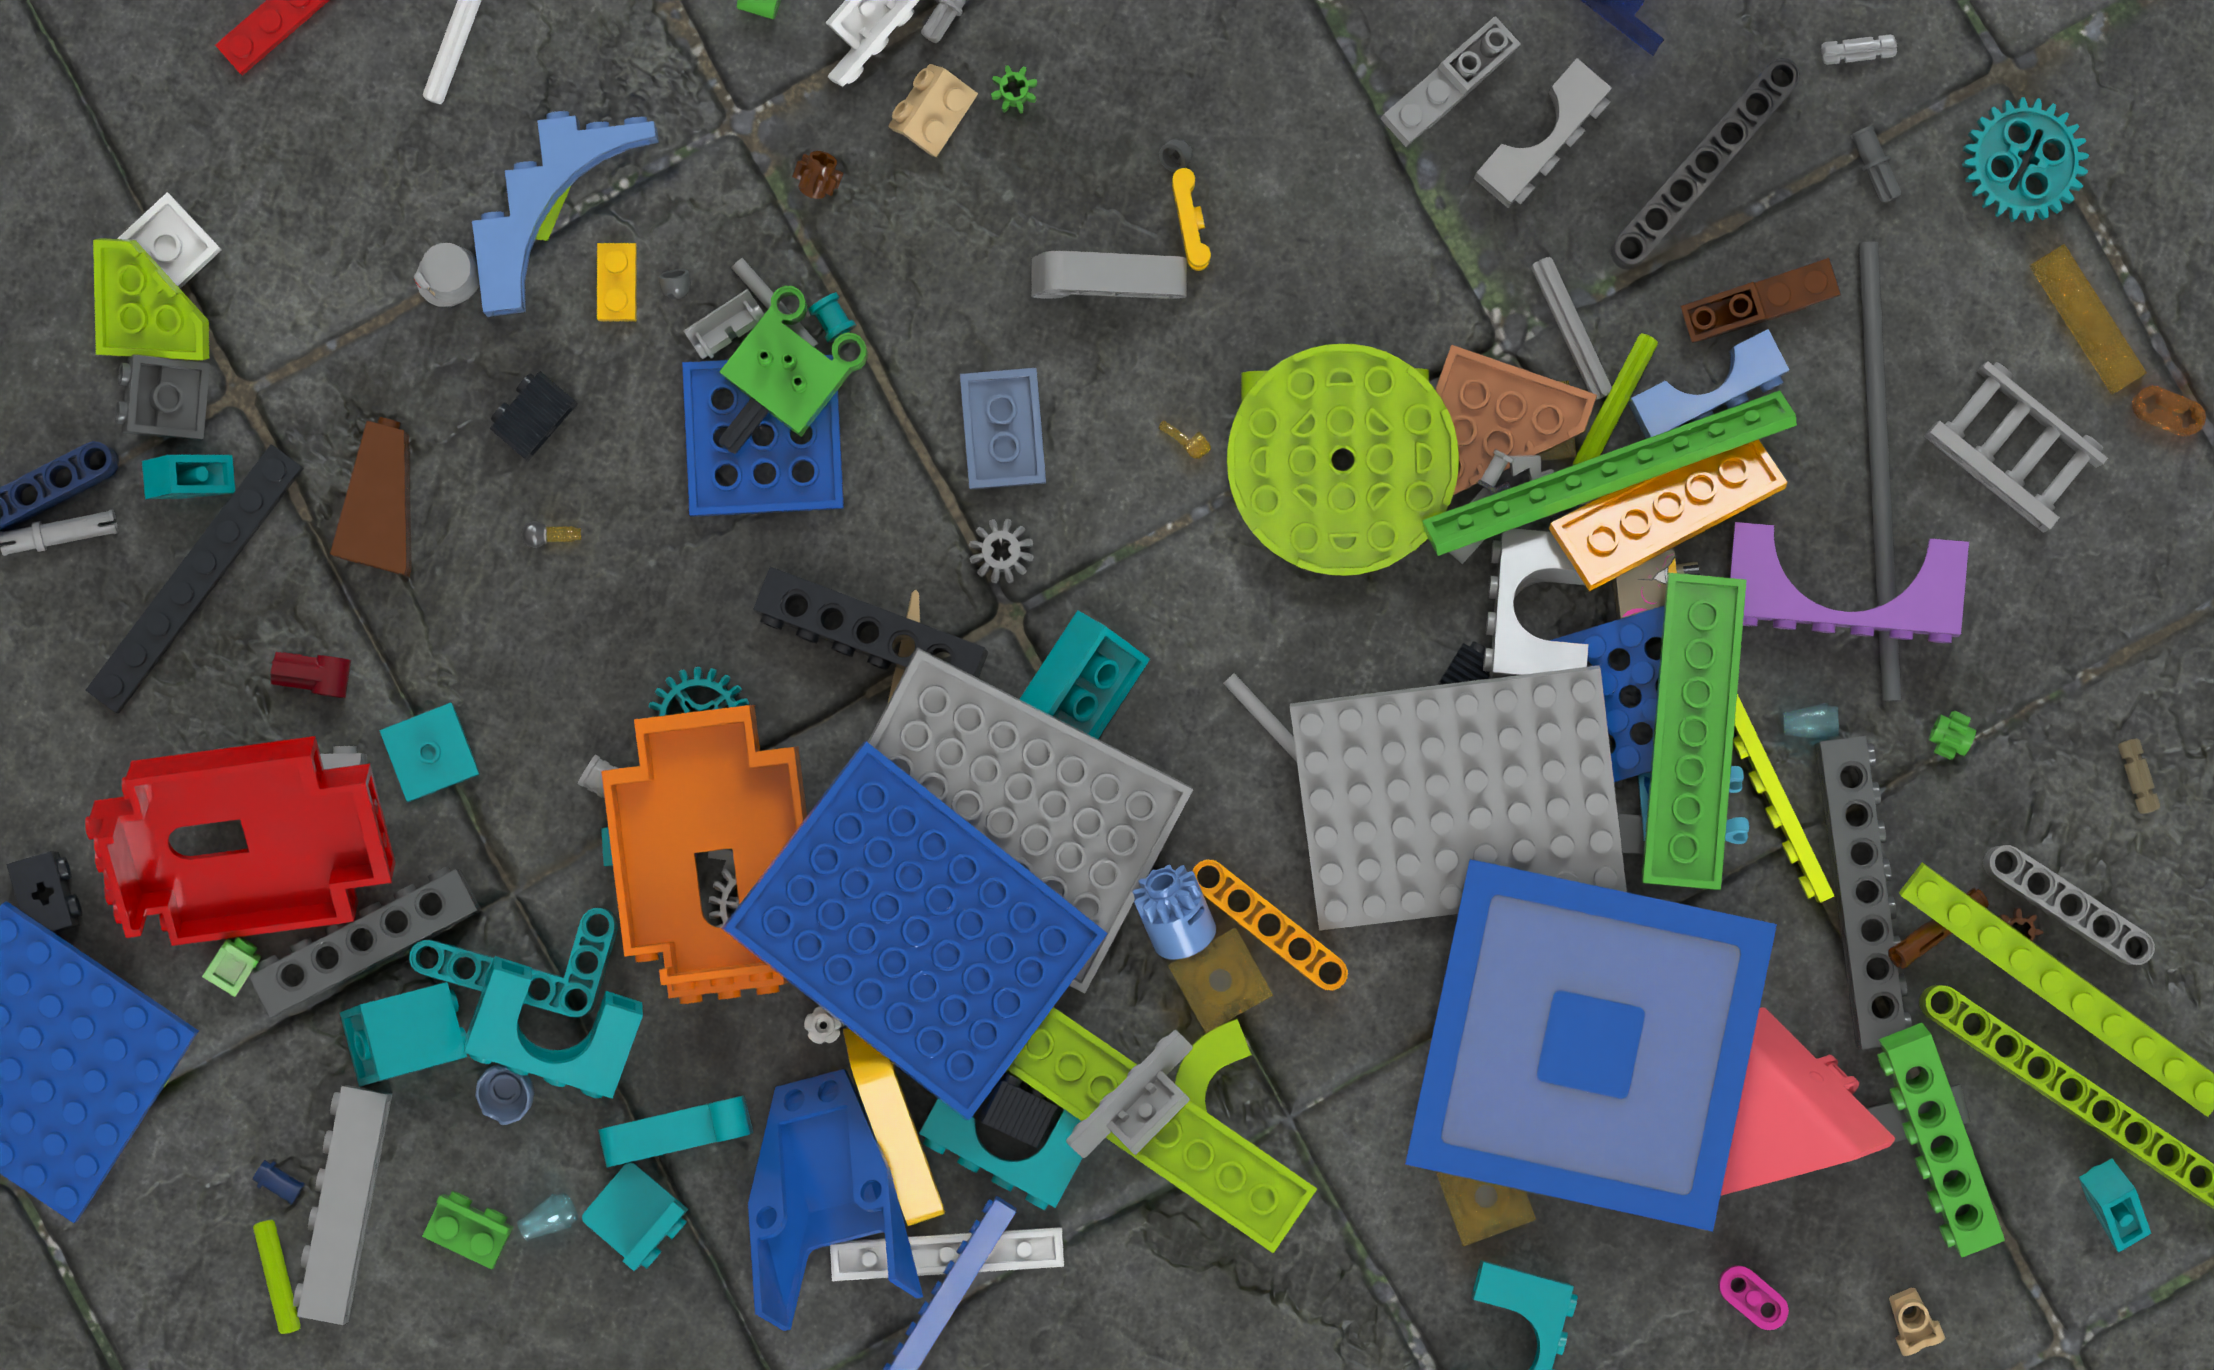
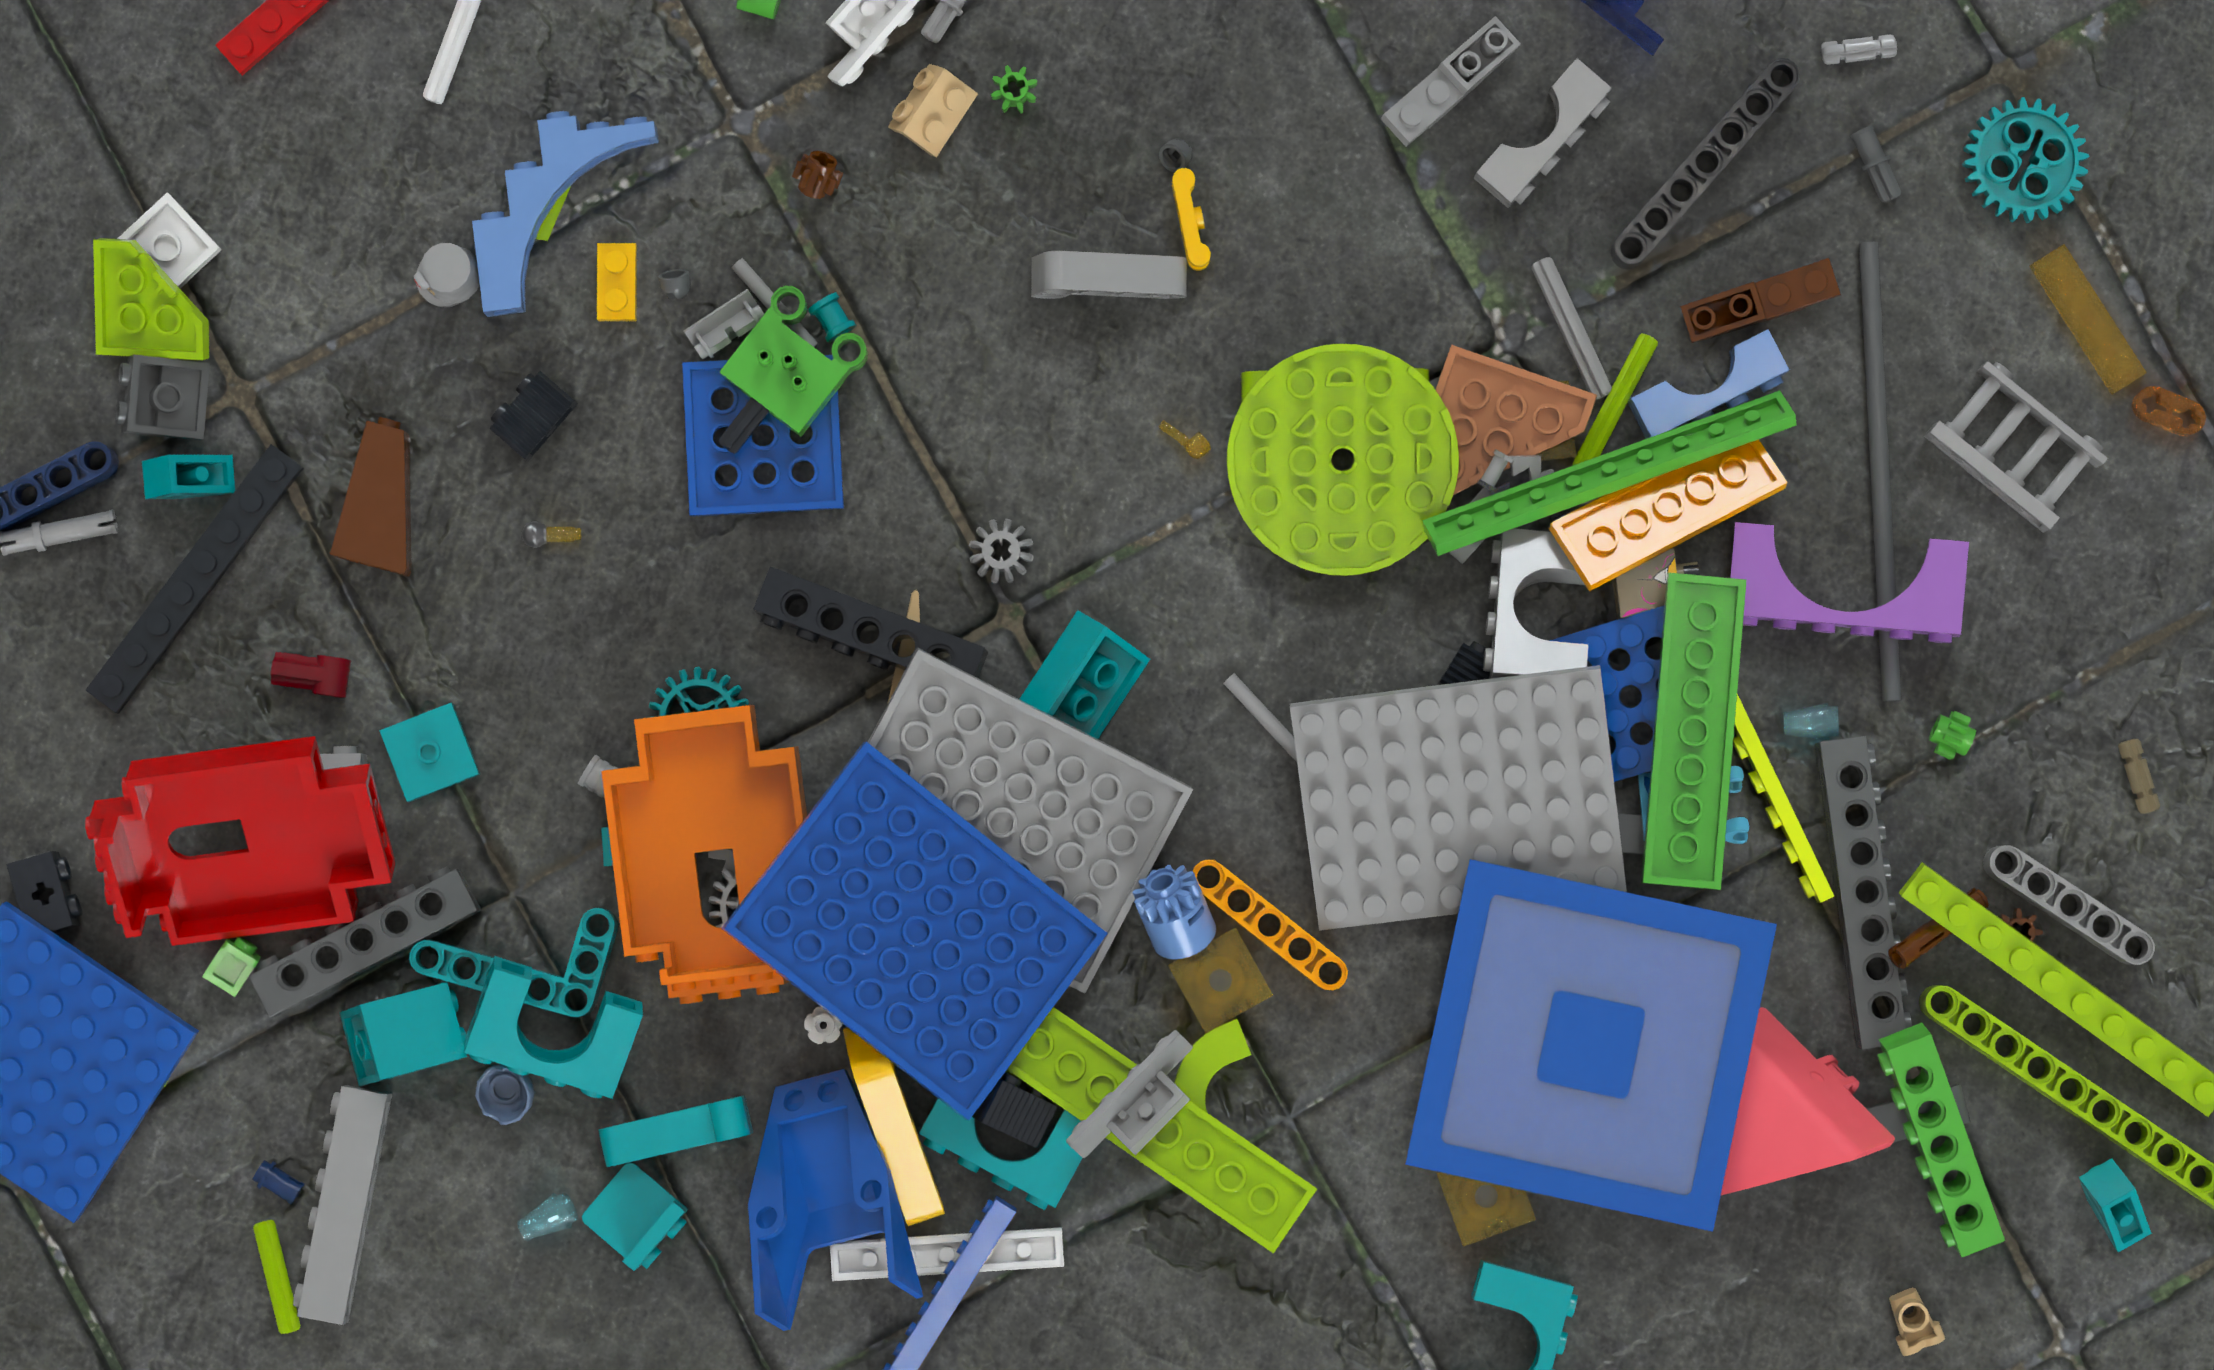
(468, 1230): bright green bracket -> none
(1002, 428): sand blue plate -> none
(1752, 1297): dark pink plate -> none

